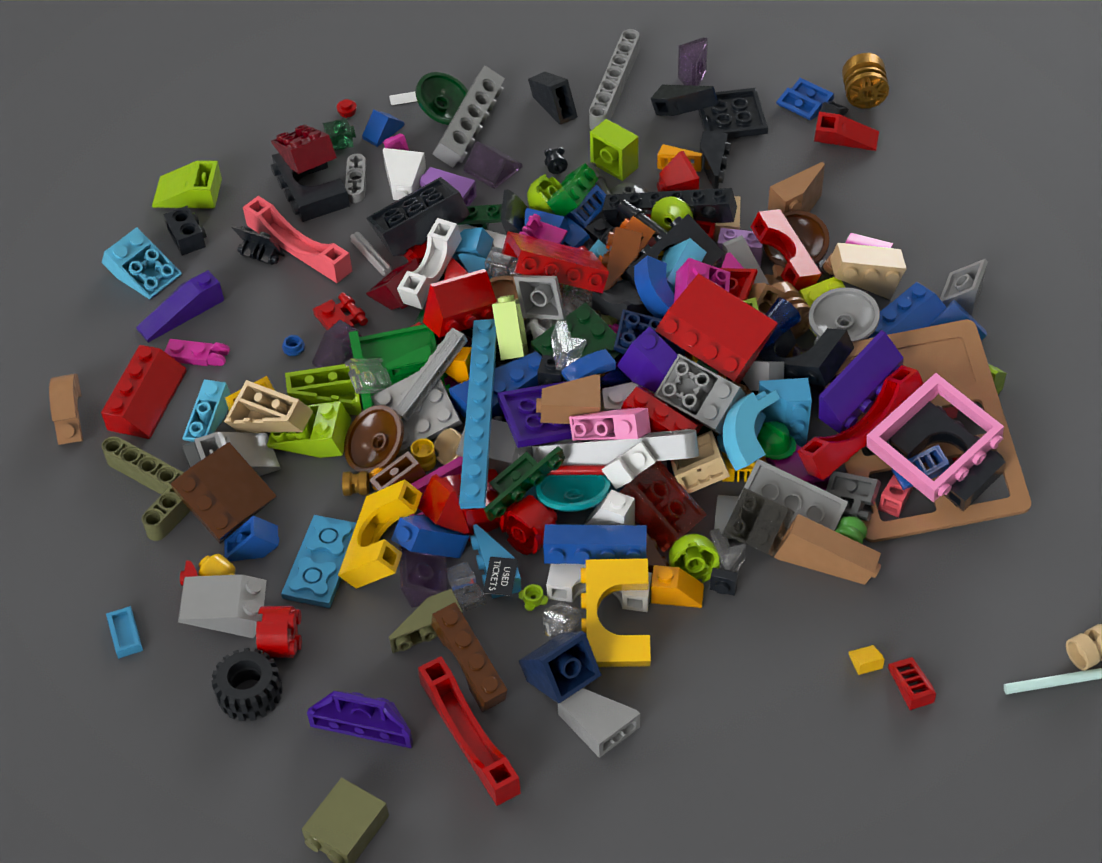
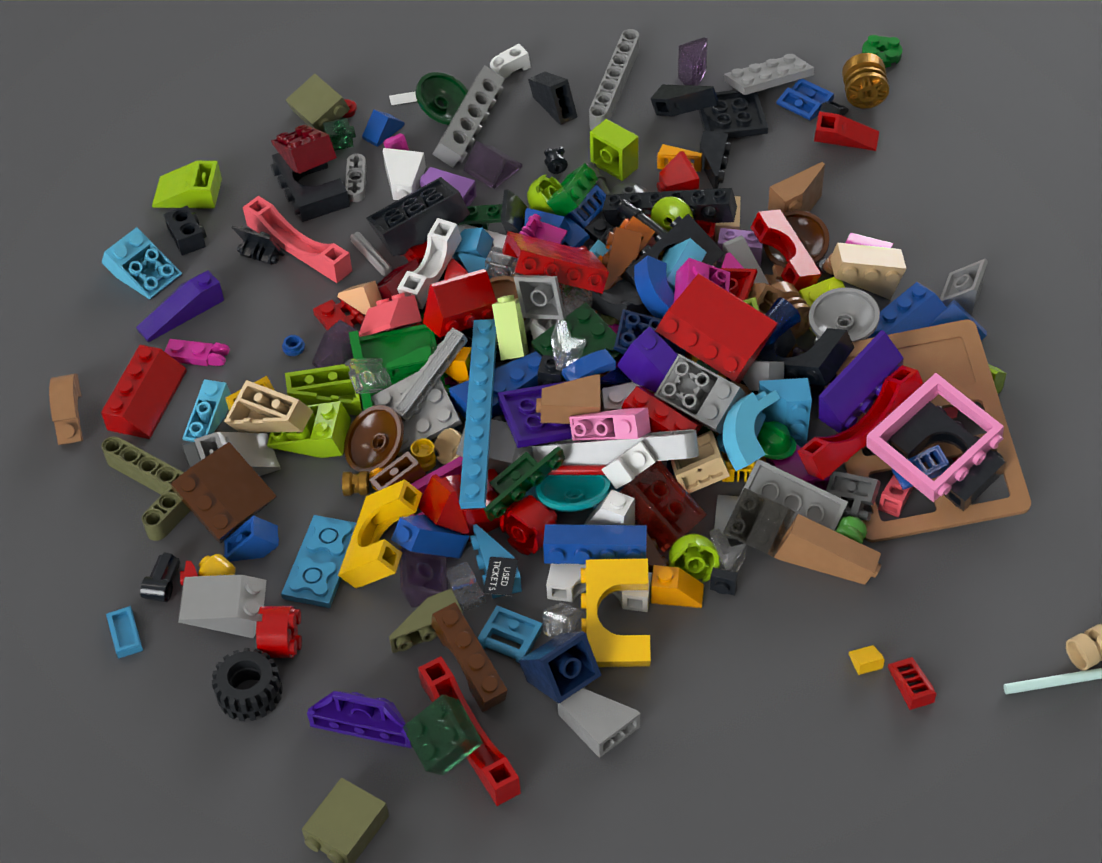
(160, 583): none -> black piece
(317, 103): none -> olive brick
(361, 296): none -> light nougat slope
(391, 315): none -> coral slope
(442, 735): none -> clear green brick
(510, 61): none -> white leg
(512, 627): none -> dark azure plate
(533, 591): lime plate -> none
(768, 74): none -> light grey plate
(889, 45): none -> green plate

